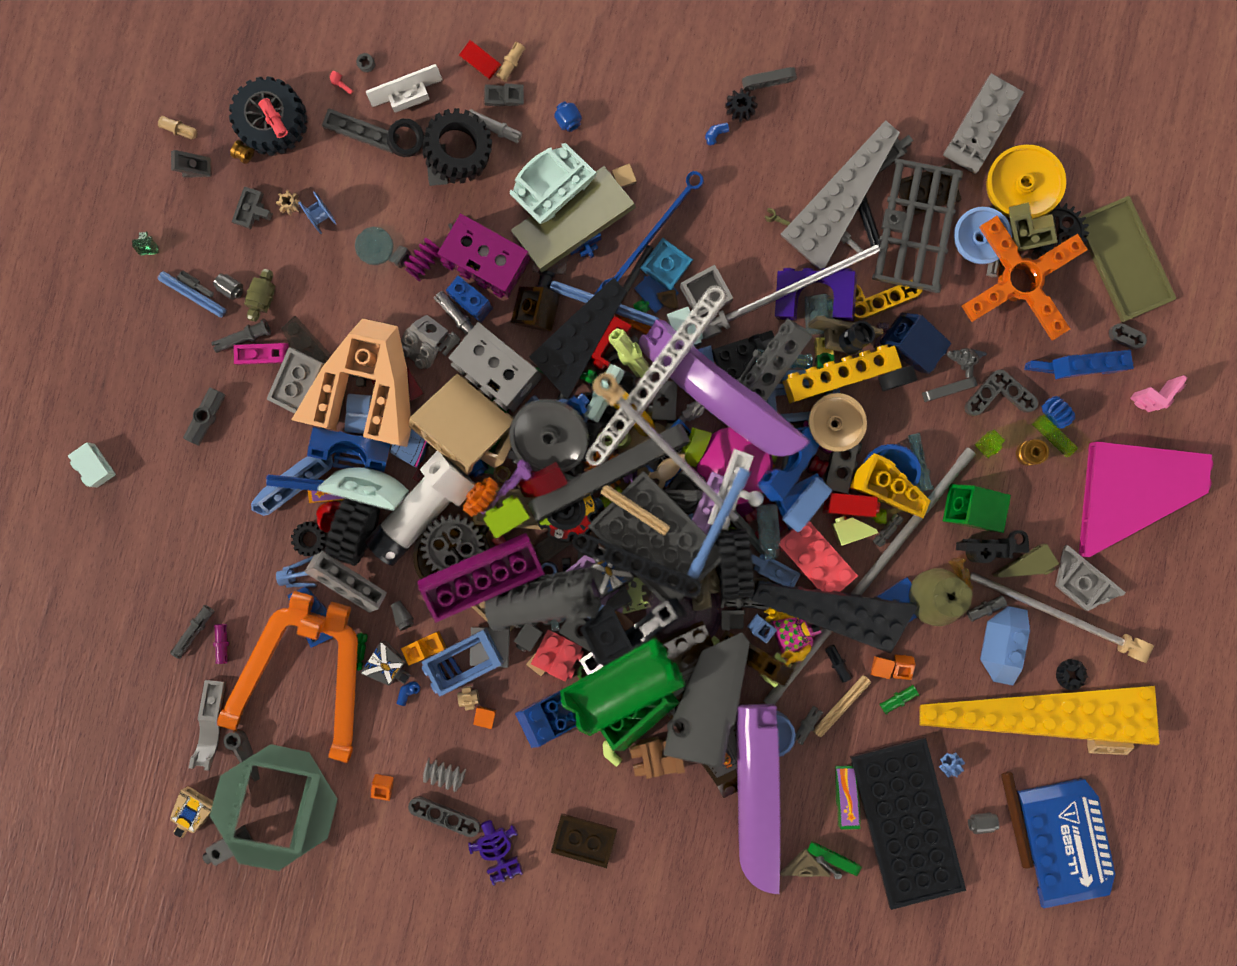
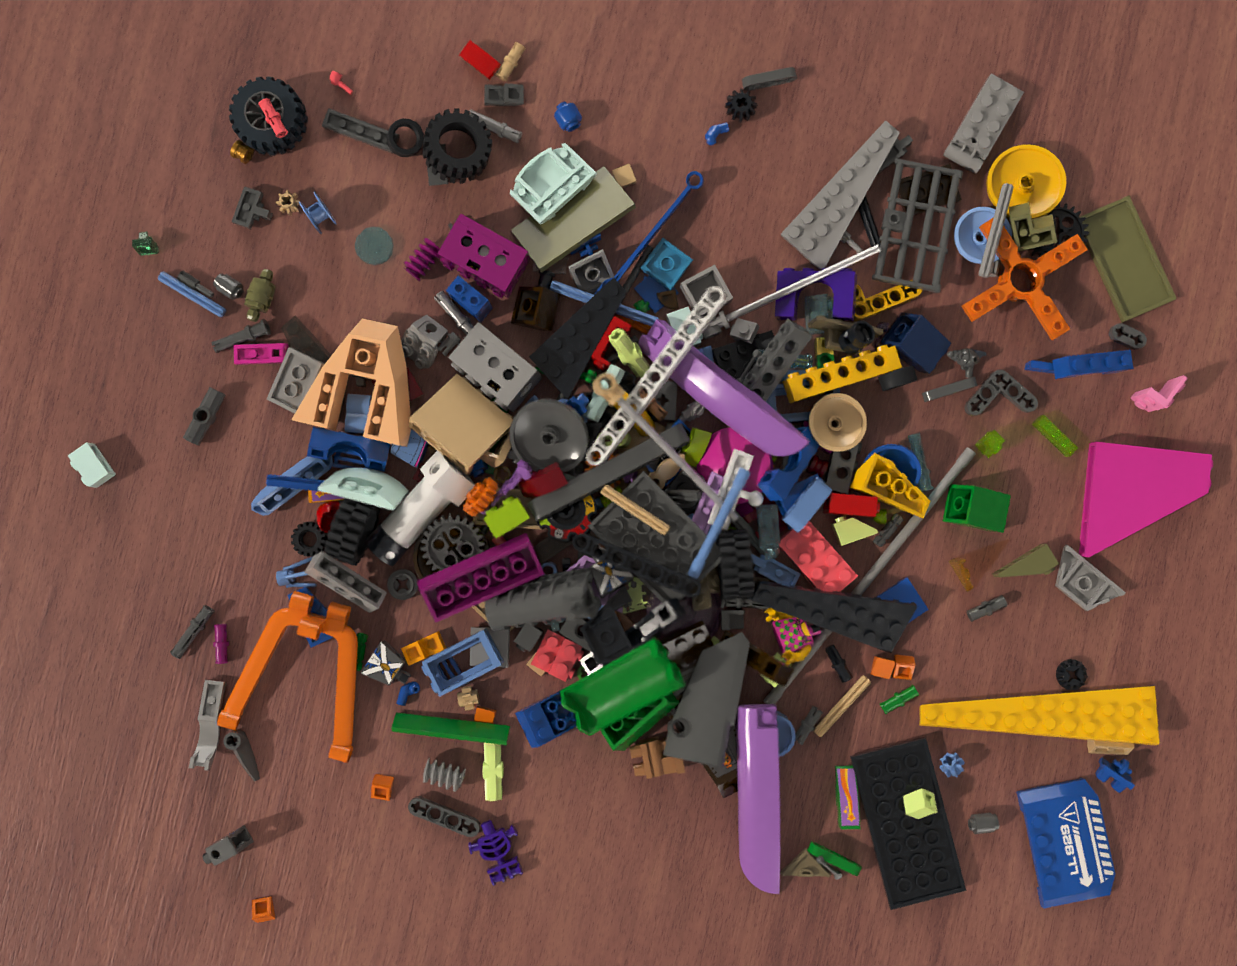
(177, 127): tan axle -> none
(190, 164): dark grey slope -> none
(190, 811): torso -> none
(263, 909): none -> orange slope
(313, 817): sand green hinge -> none
(368, 68): dark grey bush -> none
(393, 584): none -> dark grey gear
(400, 256): dark grey slope -> none
(401, 616): dark grey cone -> none
(405, 90): white bracket -> none
(451, 728): none -> green tile
(493, 772): none -> yellowish green piece
(584, 840): dark brown plate -> none
(591, 272): none -> light grey slope
(610, 754): yellowish green arm -> none
(654, 408): none -> medium nougat pin
(744, 330): none -> light grey bracket
(759, 626): medium blue leg -> none
(775, 218): olive hand -> none
(920, 803): none -> yellowish green panel
(939, 597): olive cone -> none
(993, 548): black plate -> none
(996, 230): none -> light grey axle
(1006, 644): medium blue wedge -> none
(1017, 820): reddish brown axle -> none
(1032, 452): pearl gold wheel -> none
(1058, 412): blue gear -> none
(1118, 771): none -> blue hips
(1137, 649): flat silver piece -> none

